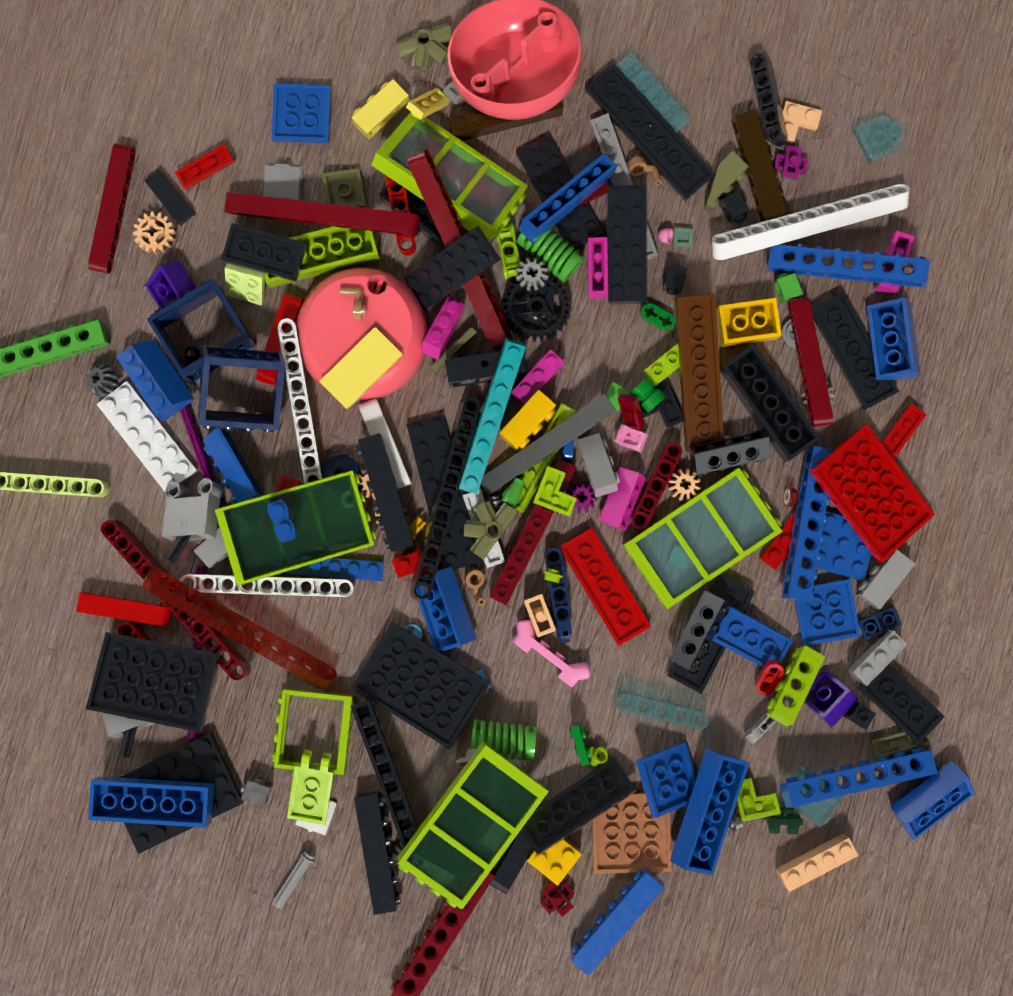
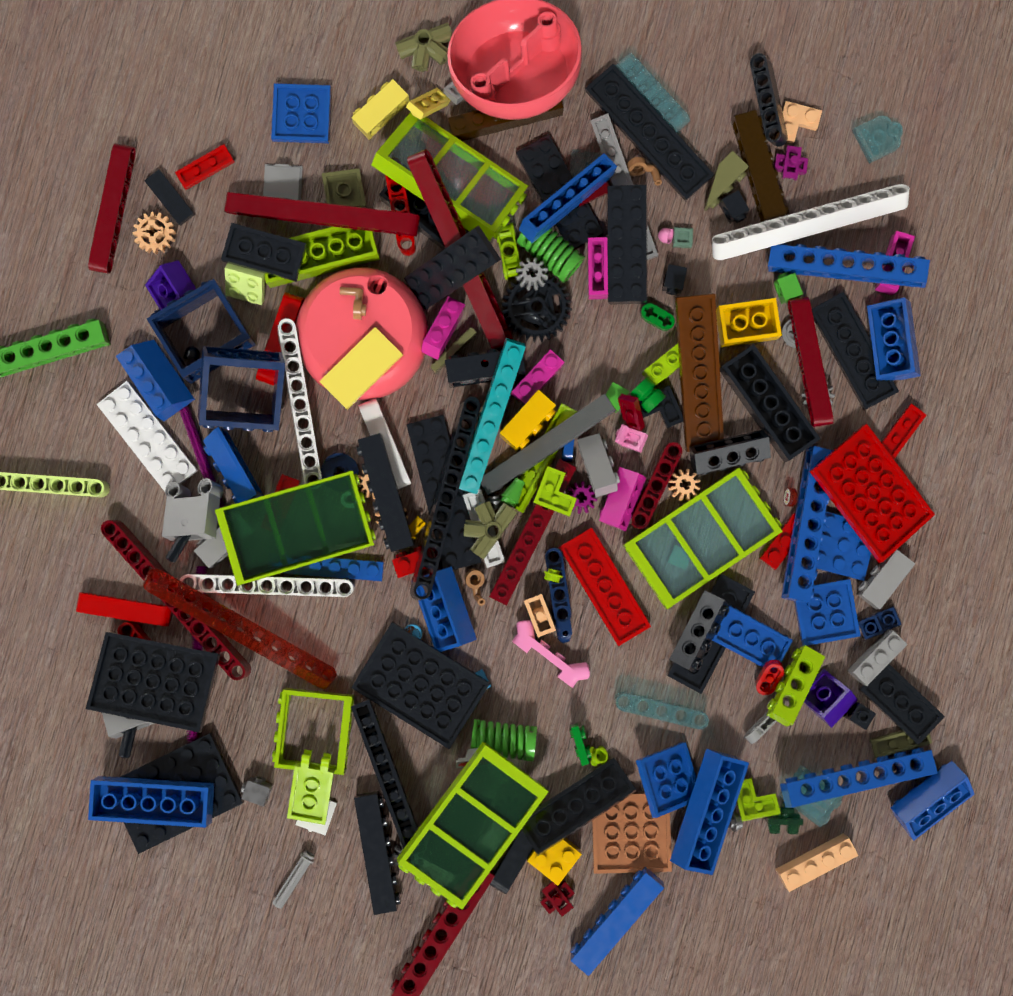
(101, 380): dark grey gear -> none
(283, 526): blue brick -> none

